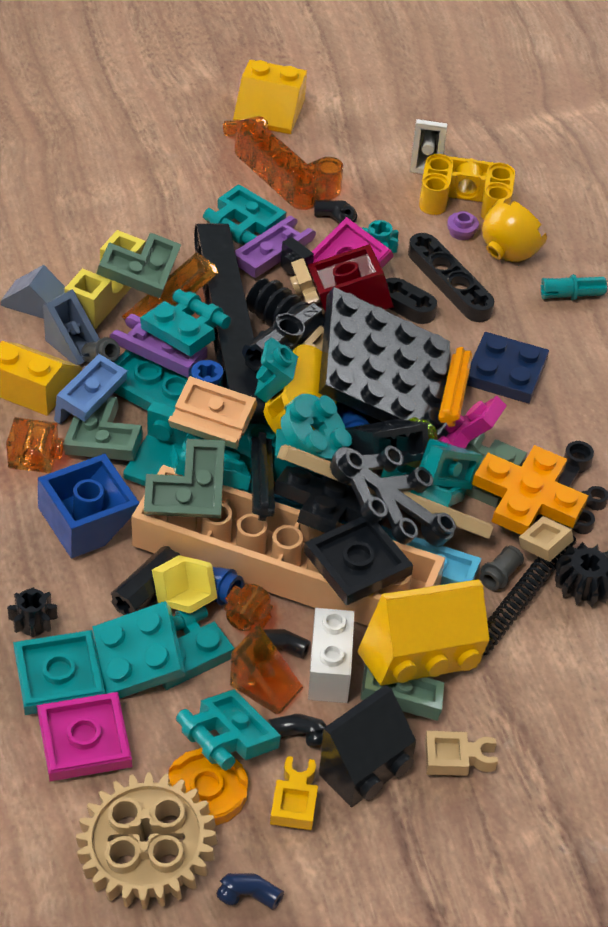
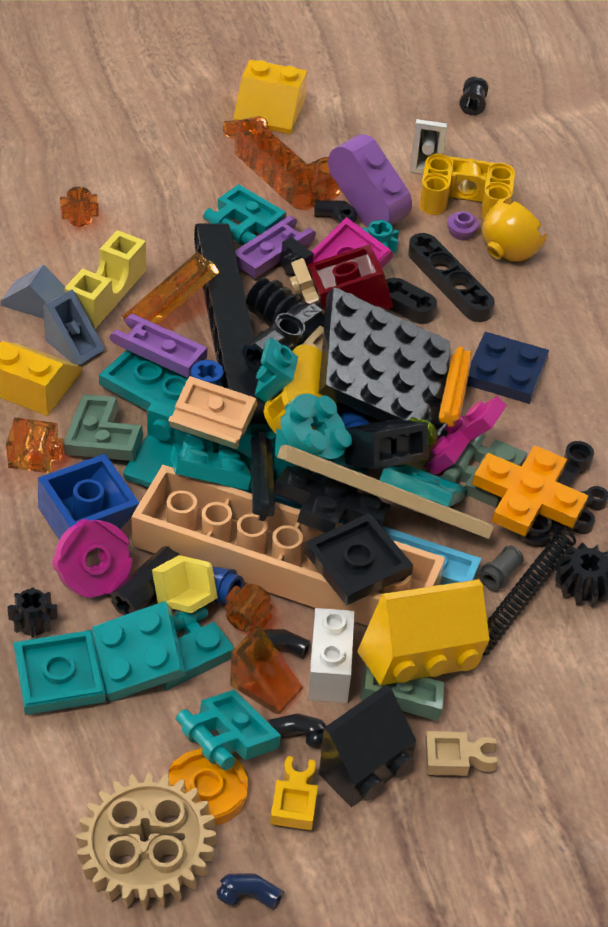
(72, 552): none -> dark pink plate
(79, 206): none -> clear orange gear
(84, 736): dark pink plate -> none
(89, 389): medium blue panel -> none
(105, 346): dark grey pin -> none
(144, 271): sand green plate -> none
(178, 326): teal plate -> none
(196, 492): sand green plate -> none
(353, 468): black plant -> none
(369, 181): none -> medium lavender brick
(450, 464): teal slope -> none
(473, 97): none -> black bush
(546, 538): tan plate -> none
(573, 287): teal axle -> none

